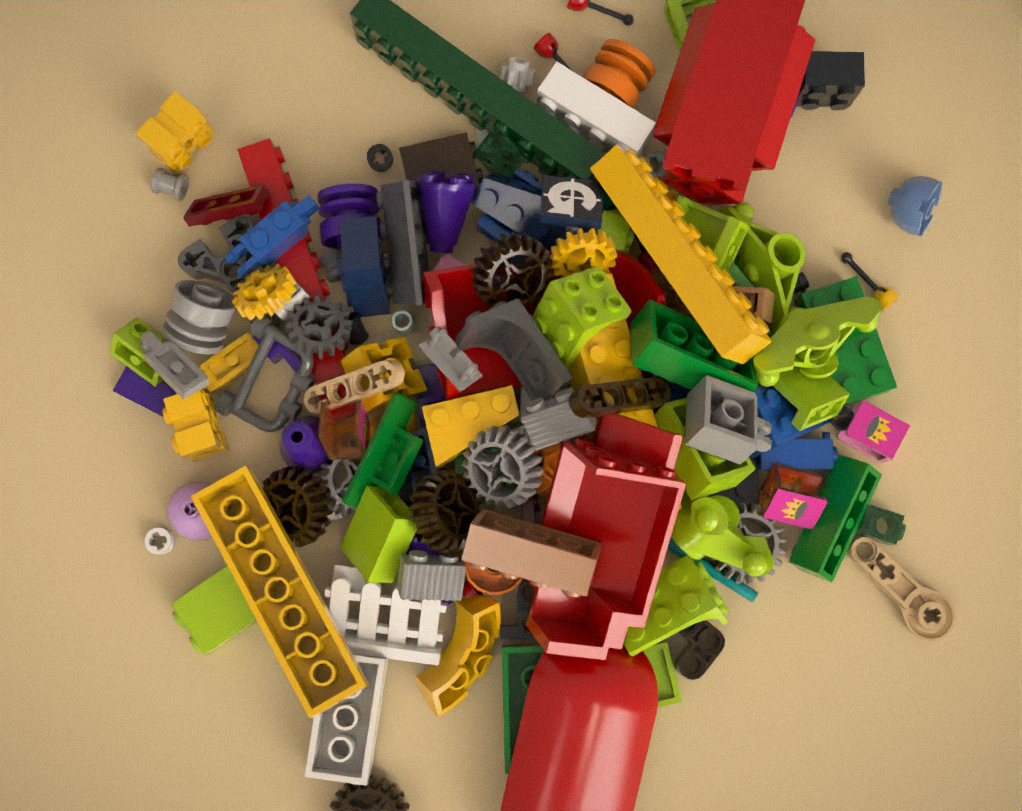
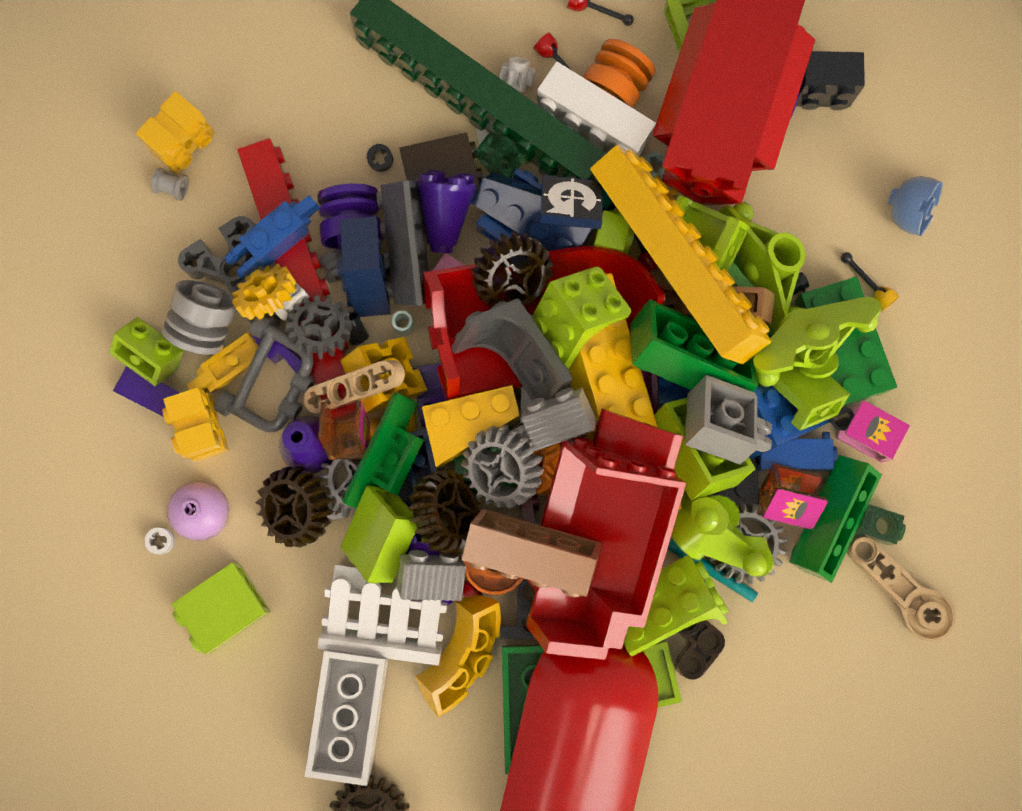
(173, 365): light grey hinge -> none
(226, 205): dark red plate -> none
(280, 591): yellow brick -> none
(450, 359): light grey hinge -> none
(583, 252): yellow gear -> none
(620, 395): dark brown beam -> none

